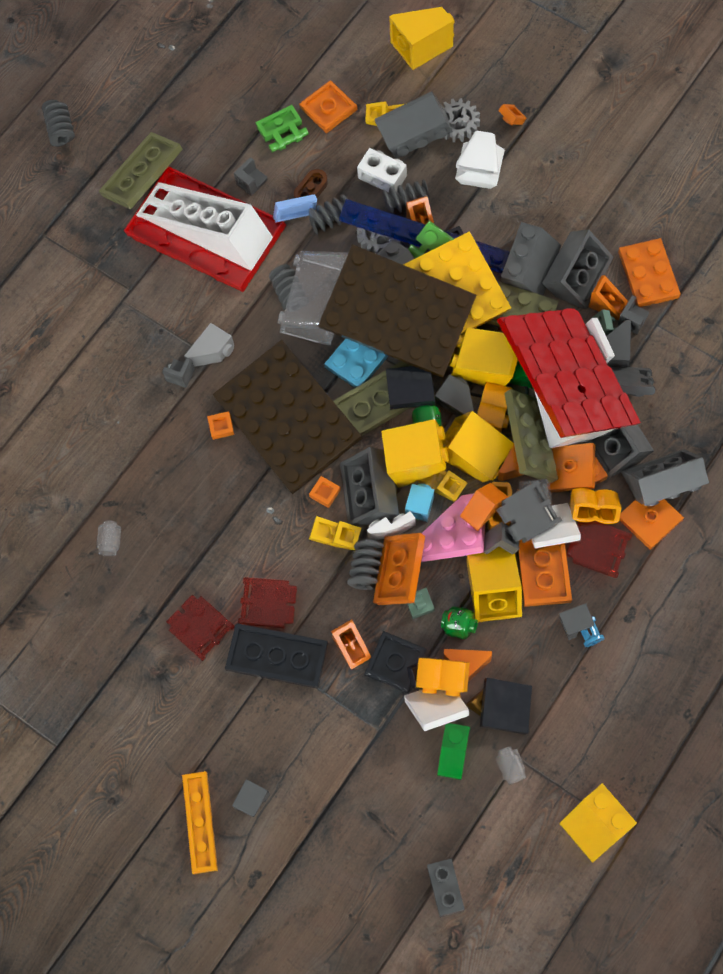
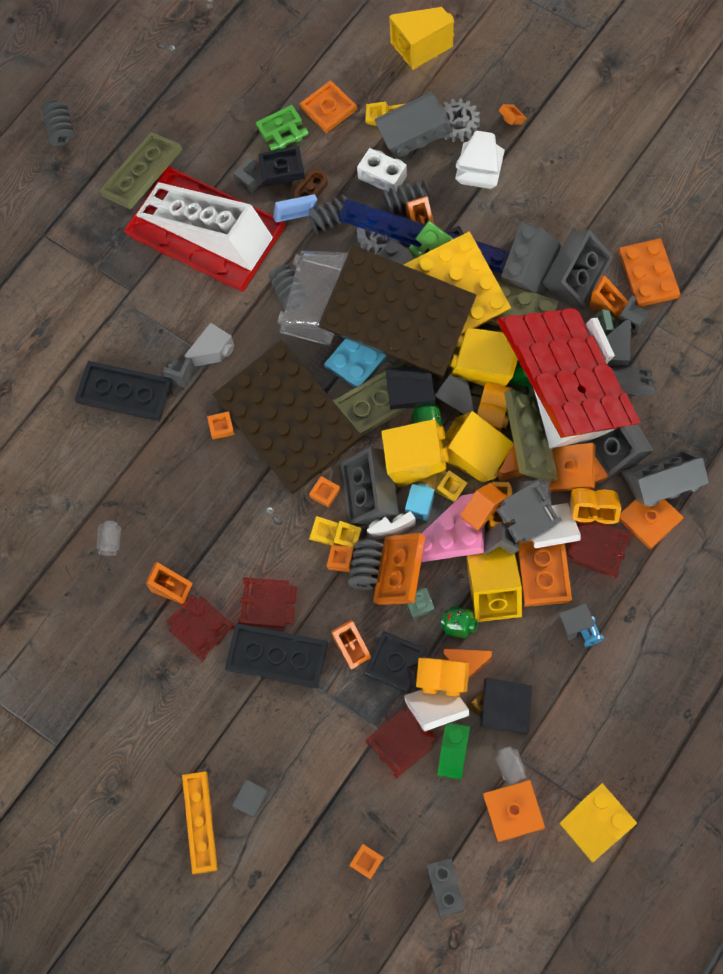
(123, 391): none -> black plate
(168, 583): none -> orange slope
(281, 166): none -> black tile
(340, 558): none -> orange plate
(366, 861): none -> orange plate
(402, 742): none -> clear red plate
(513, 811): none -> orange plate

